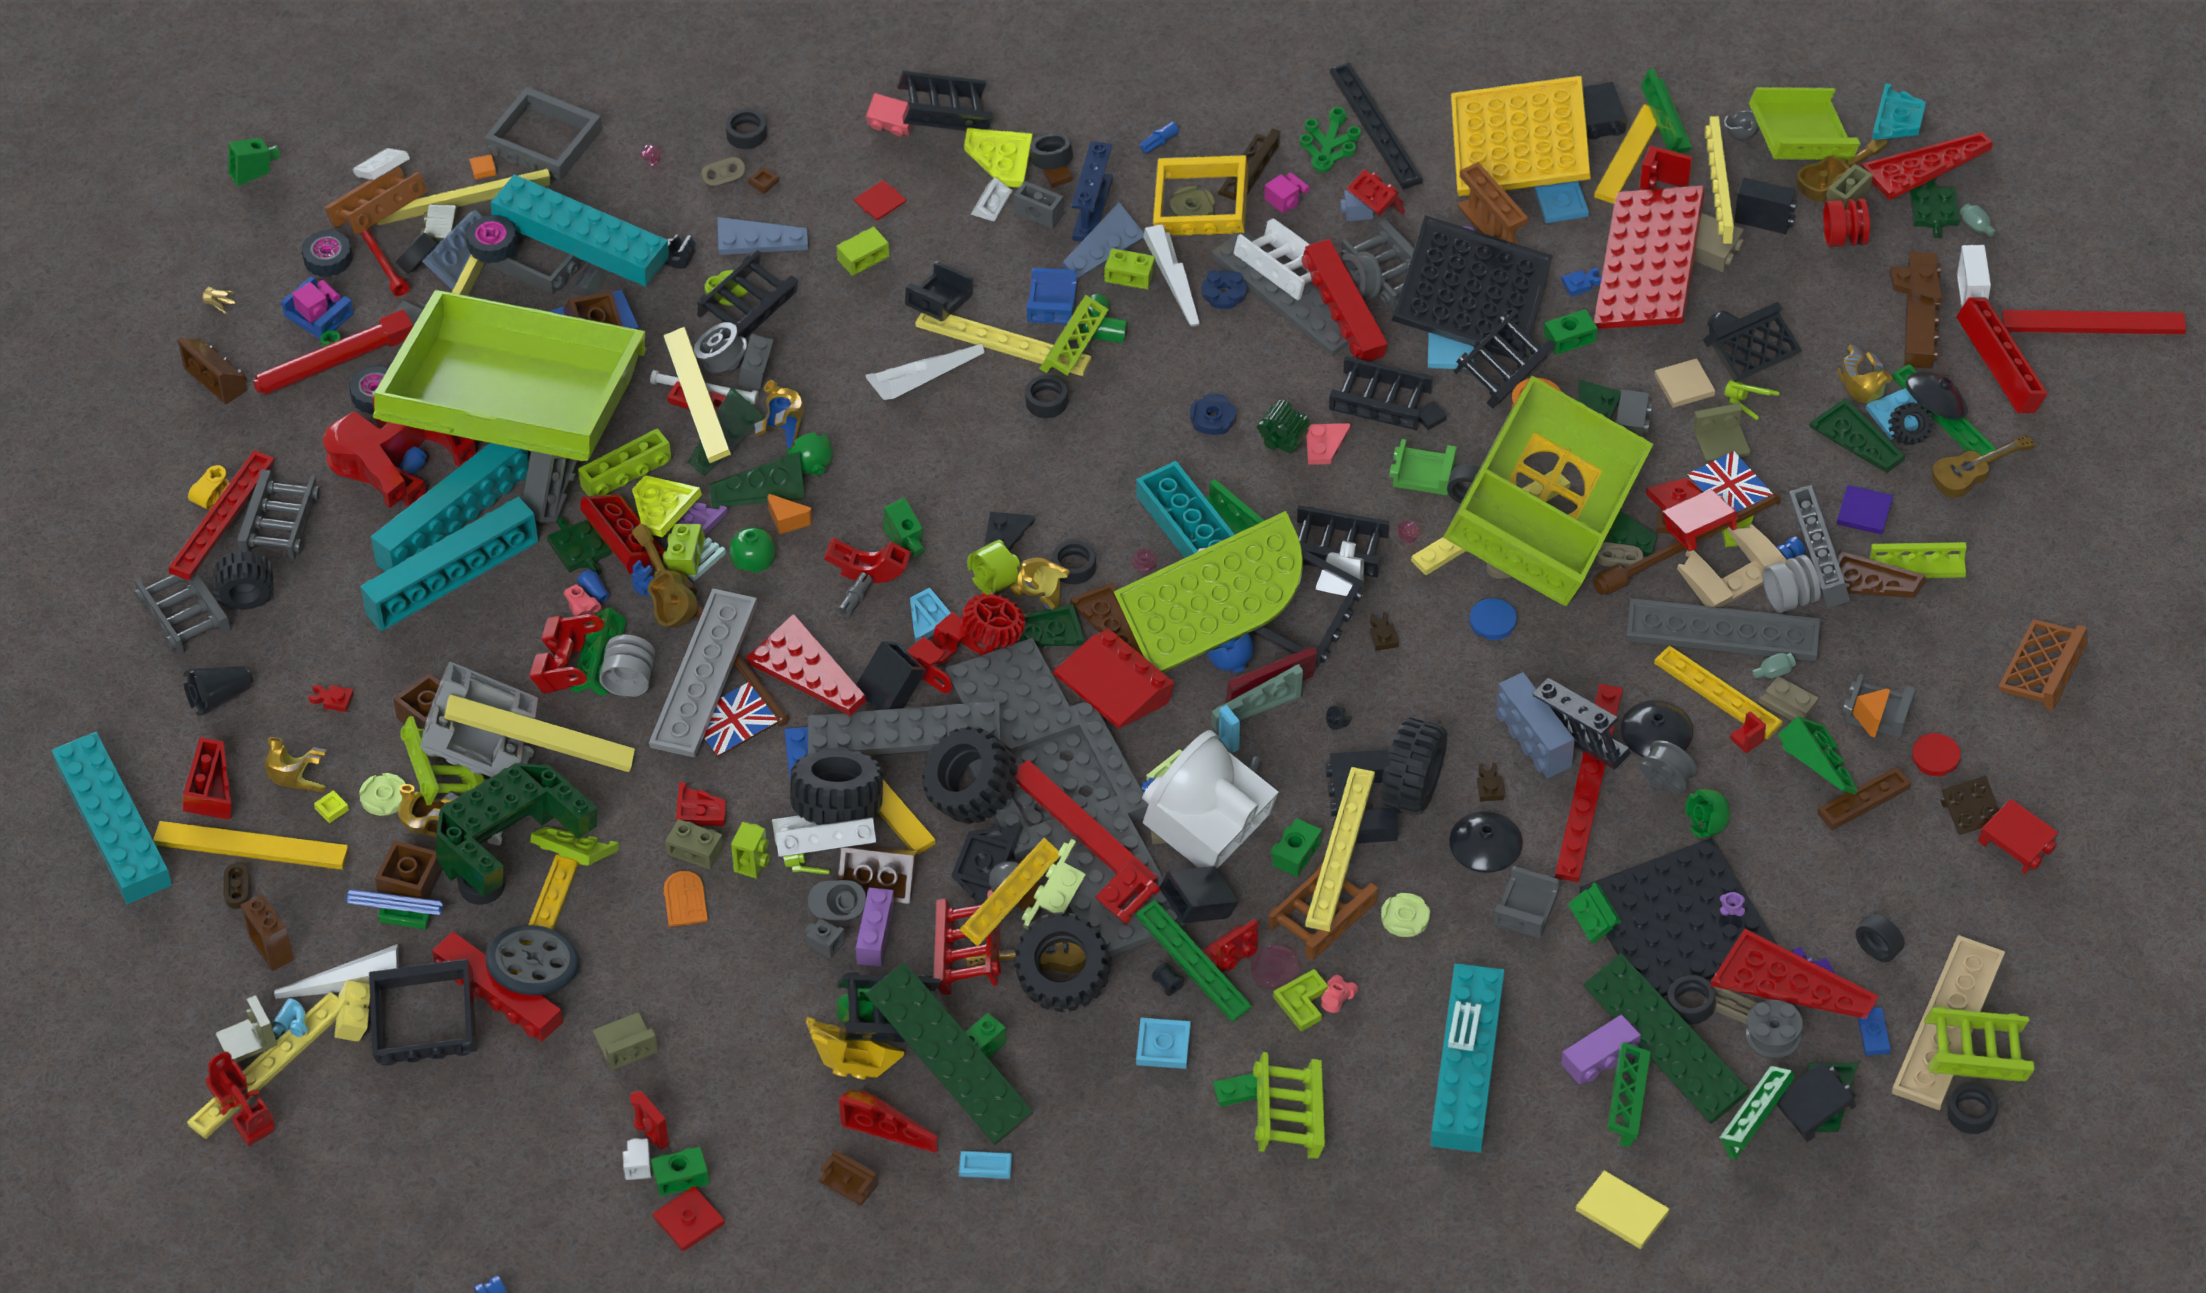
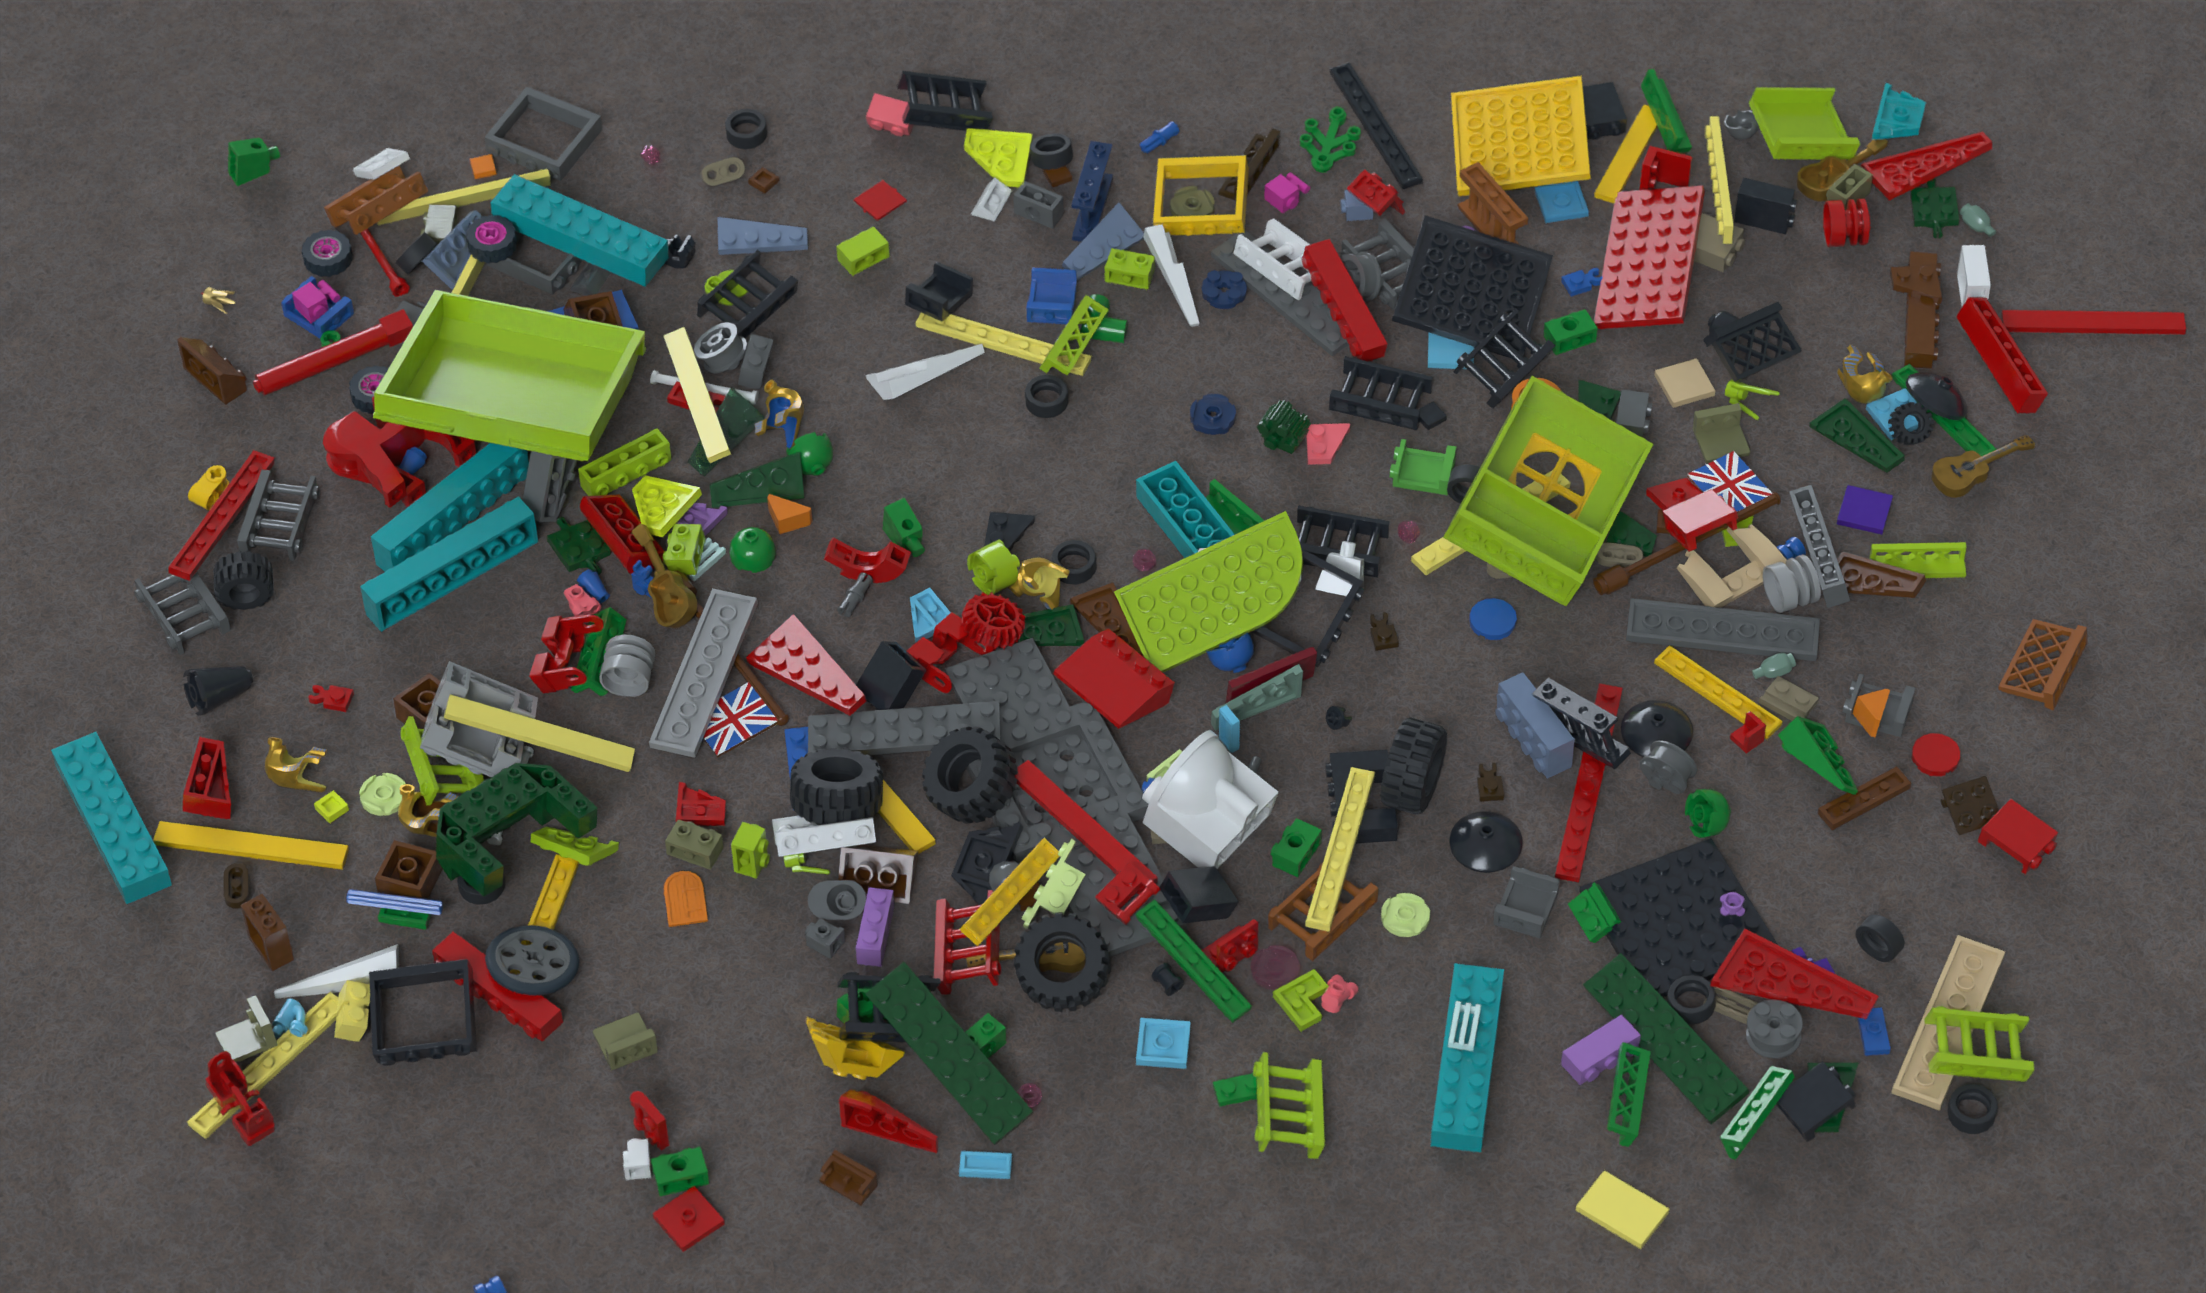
(1030, 1089): none -> clear pink plate

